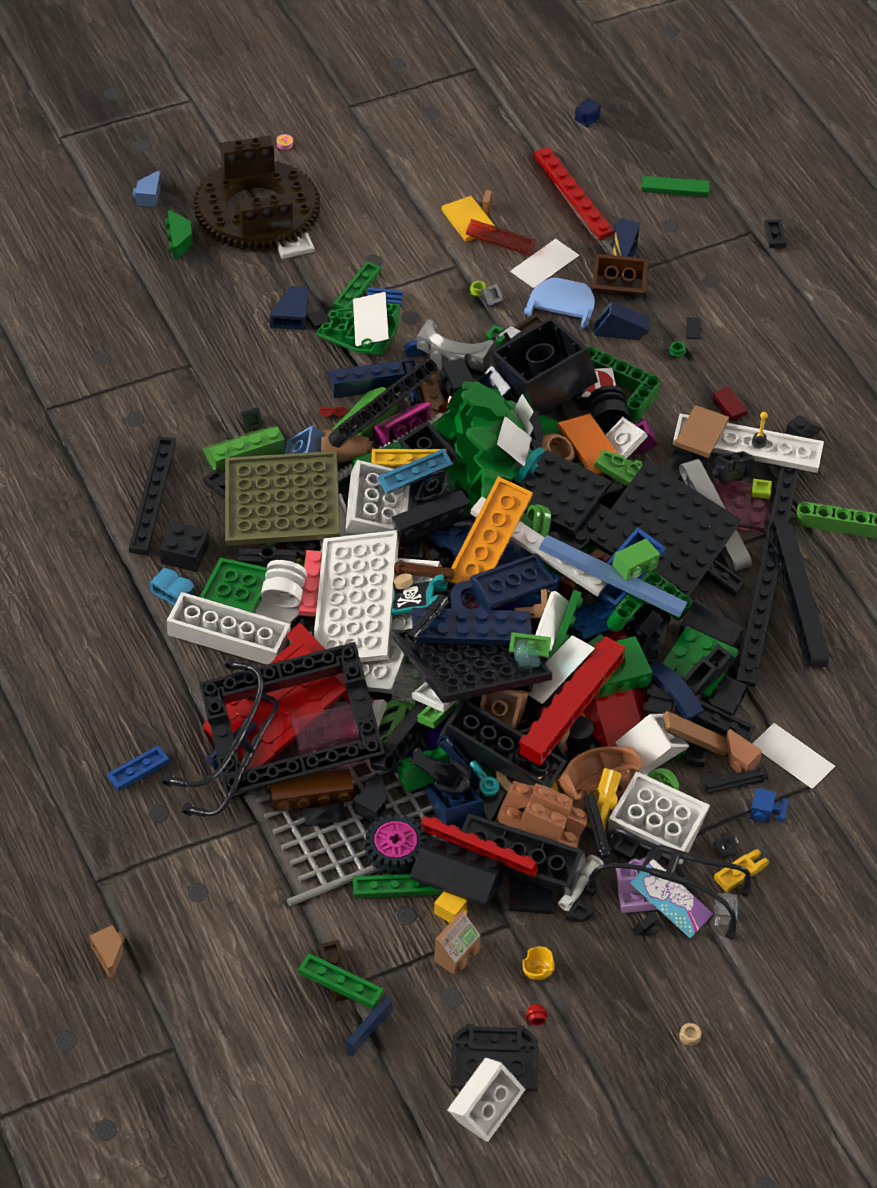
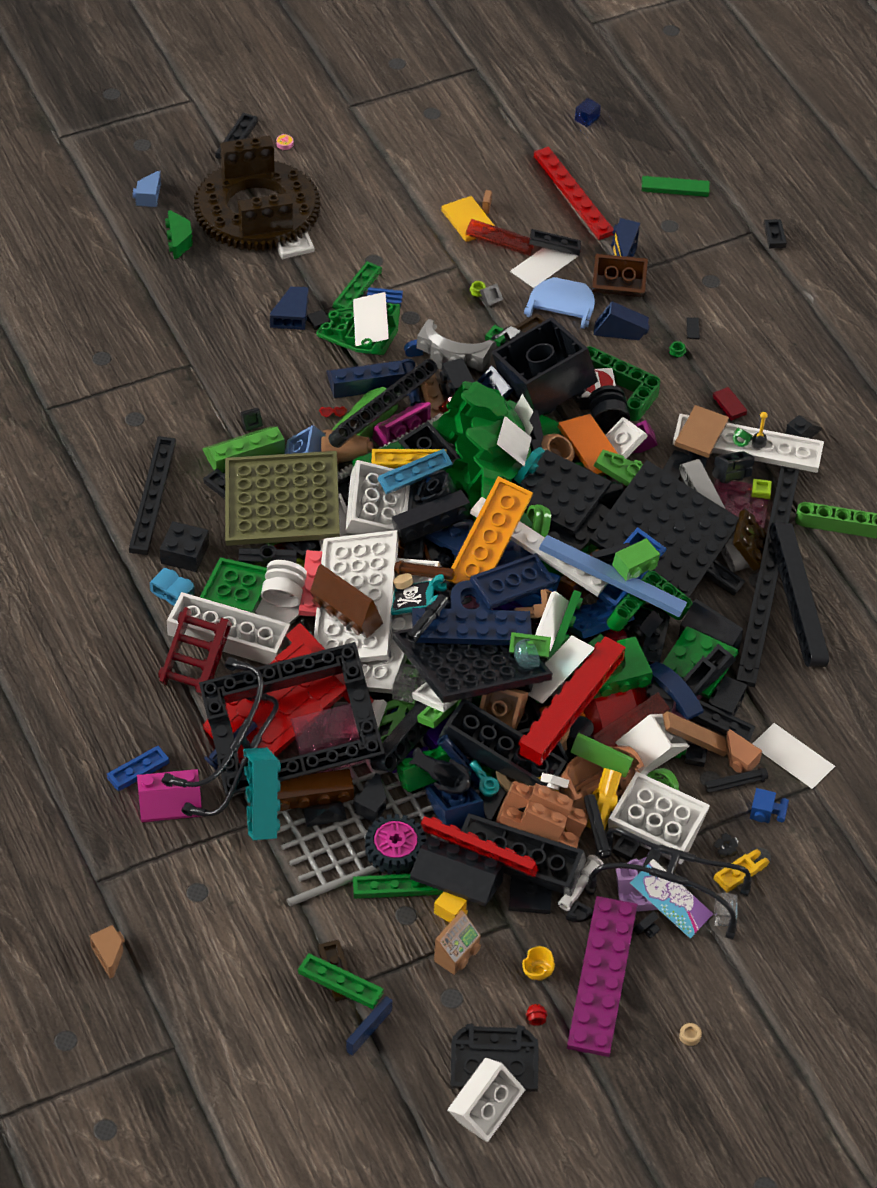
(164, 802): none -> dark pink slope
(214, 648): none -> dark red fence
(240, 130): none -> black tile
(262, 793): none -> teal wedge
(345, 602): none -> reddish brown slope
(554, 782): none -> white plate
(555, 242): none -> black tile
(601, 754): none -> bright green tile
(602, 976): none -> magenta plate
(607, 555): none -> black tile
(621, 726): none -> clear red tile
(743, 434): none -> green tile
(749, 539): none -> dark brown plate

